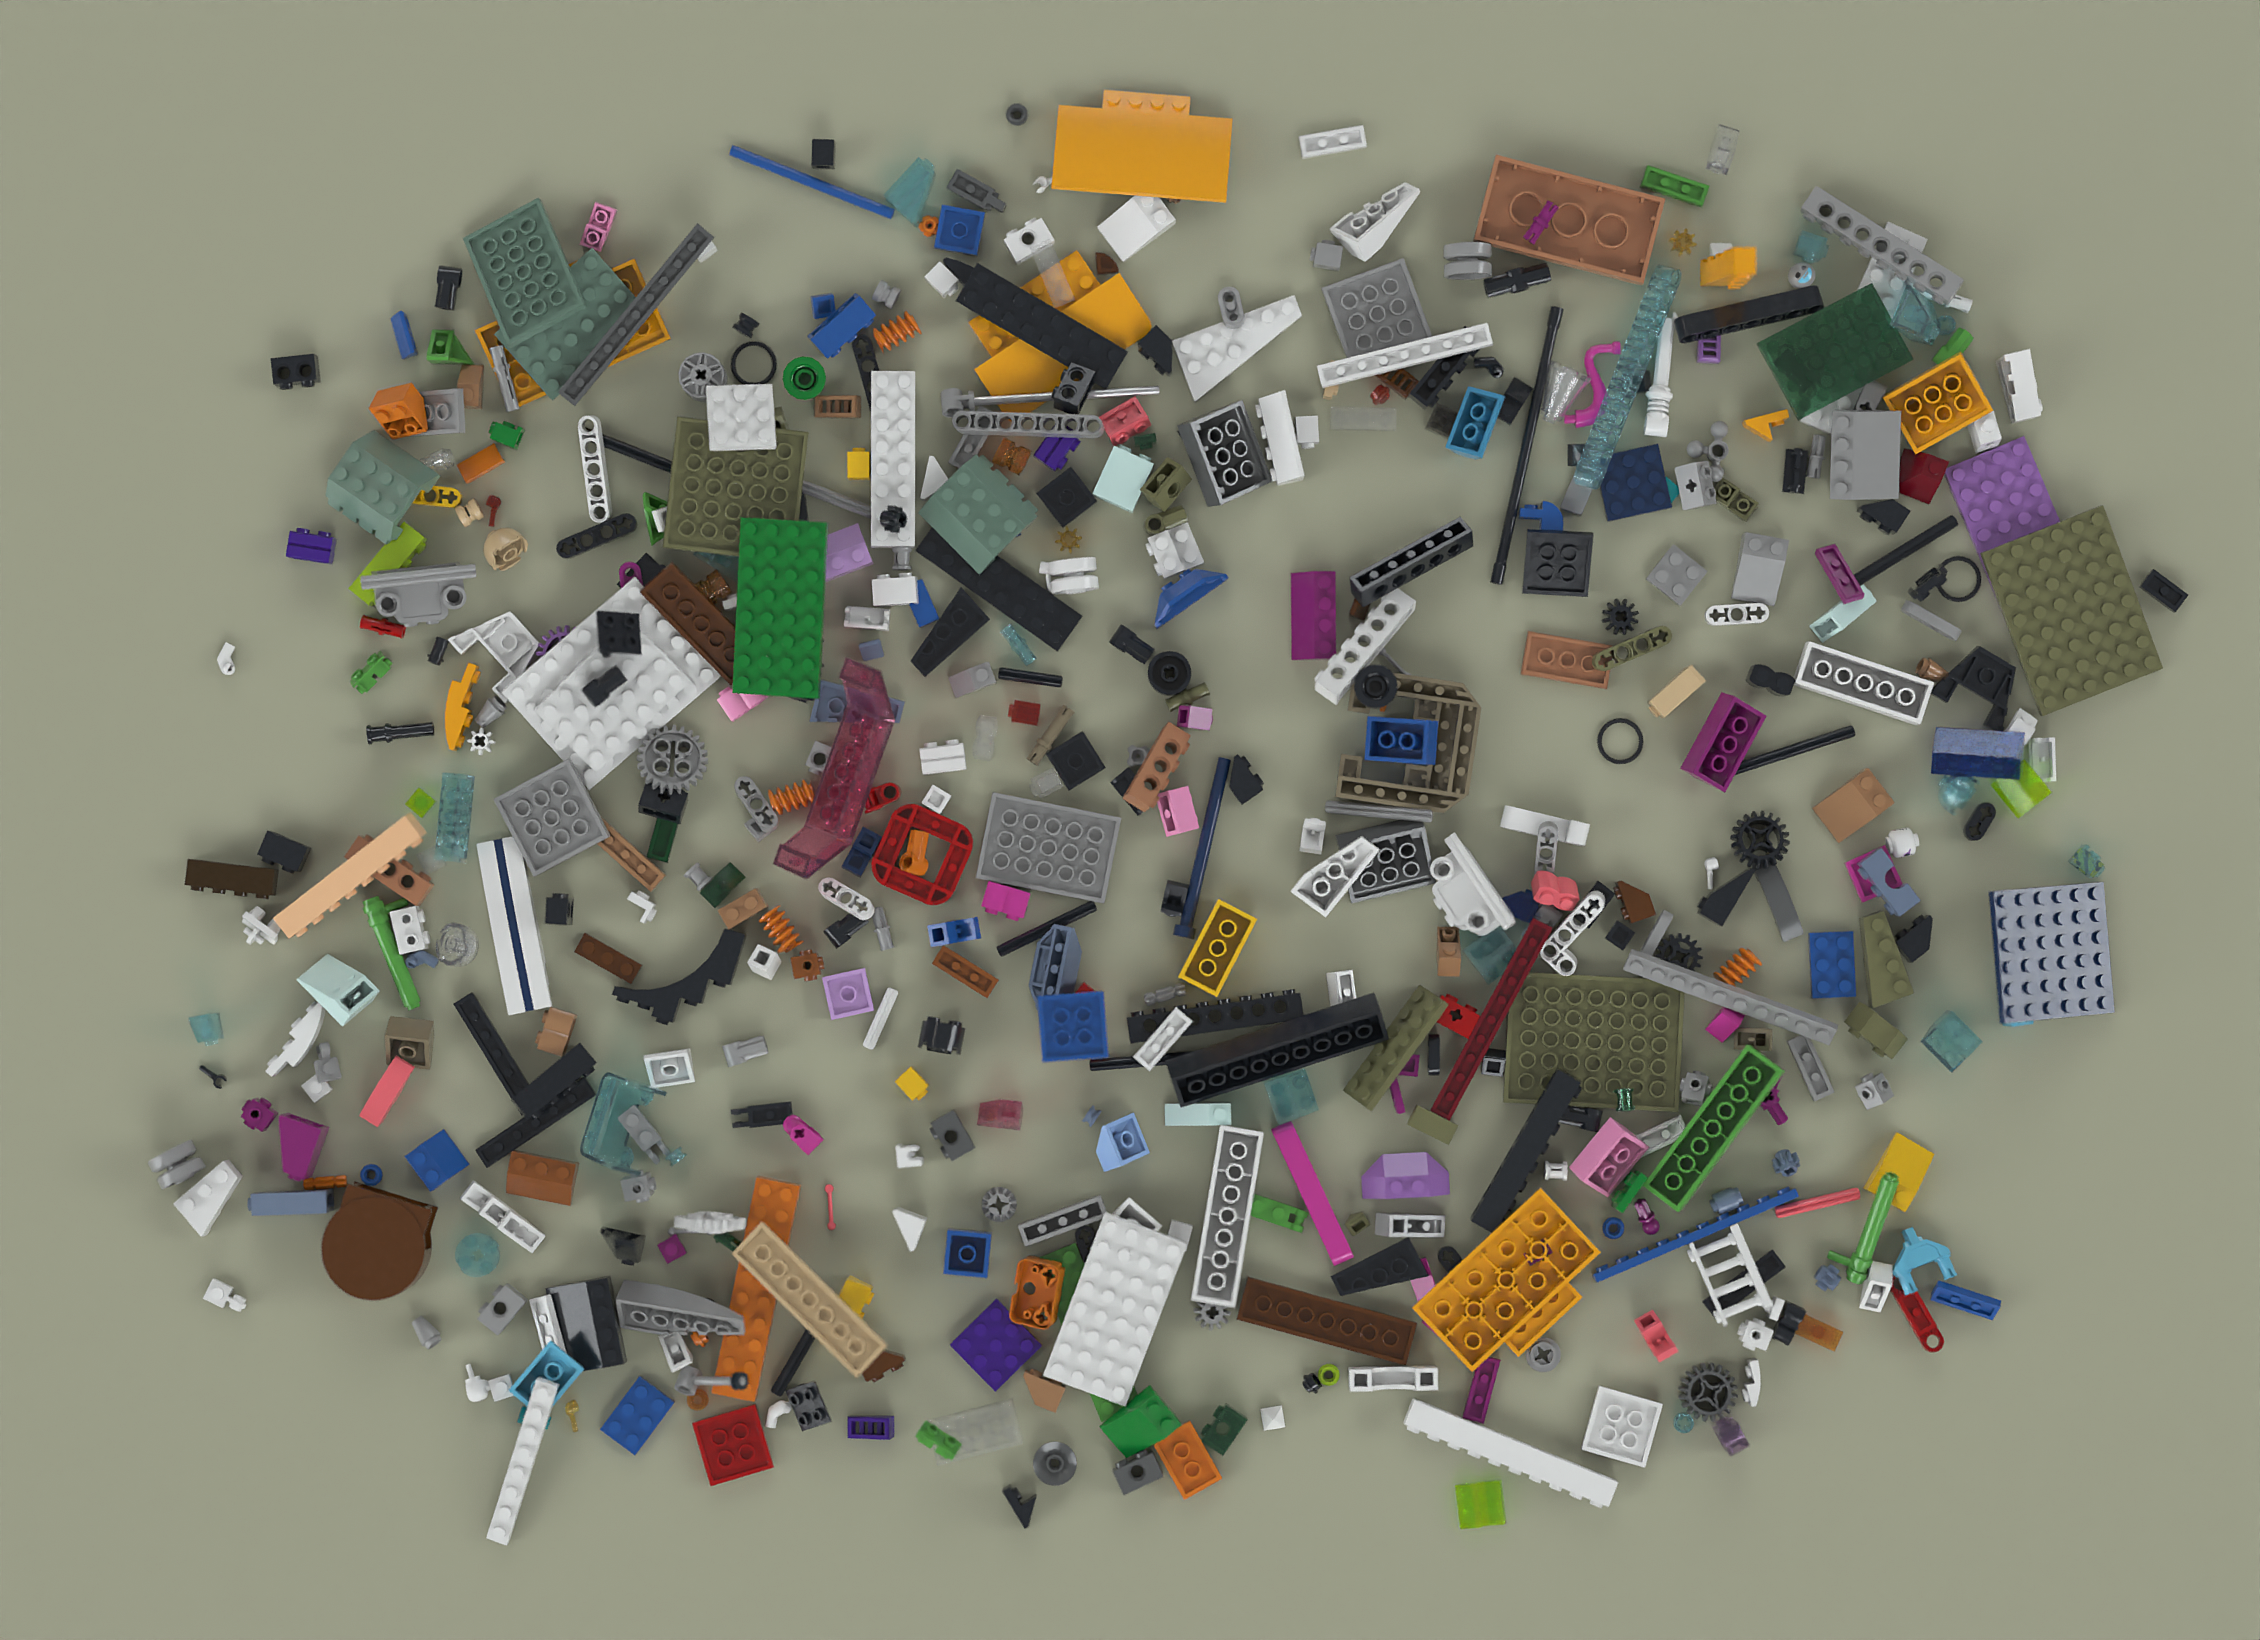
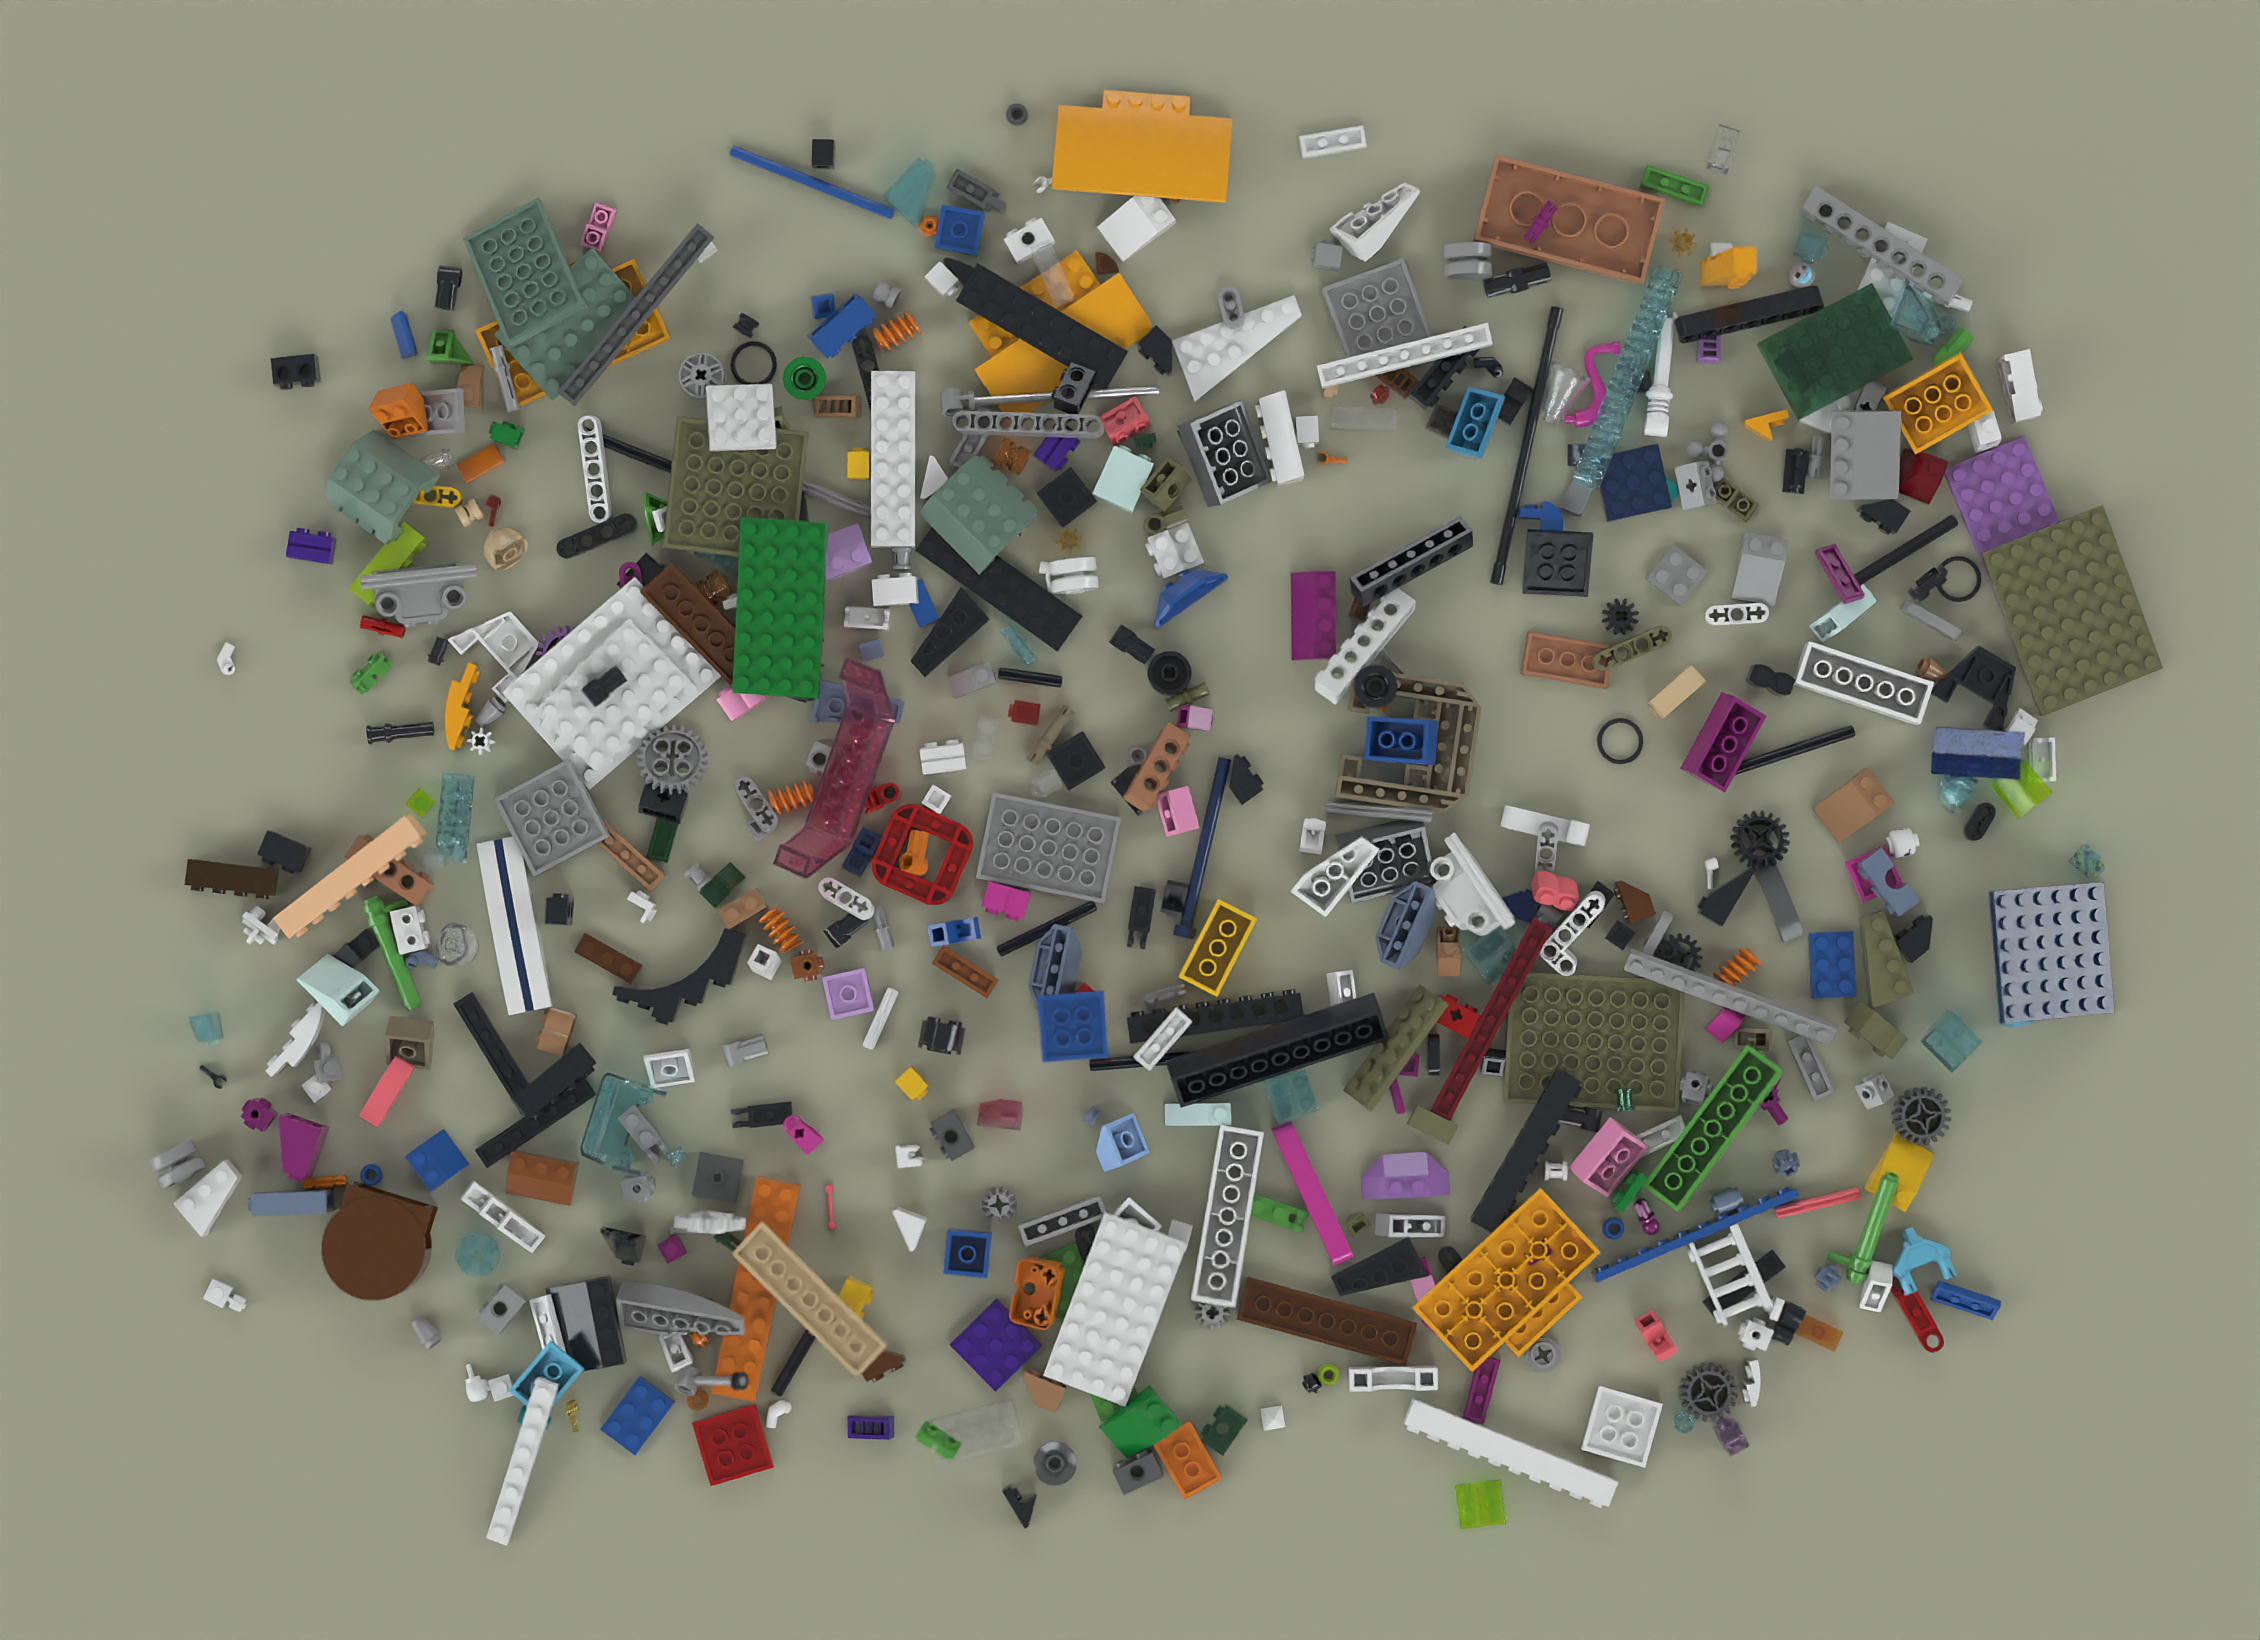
(358, 949): none -> black slope
(618, 633): black hinge -> none
(717, 1177): none -> dark grey plate
(808, 1405): black hinge -> none
(893, 519): black gear -> none
(1141, 914): none -> black hinge
(1330, 459): none -> orange hand
(1406, 925): none -> sand blue wedge
(1924, 1125): none -> dark grey gear
(2163, 590): black plate -> none

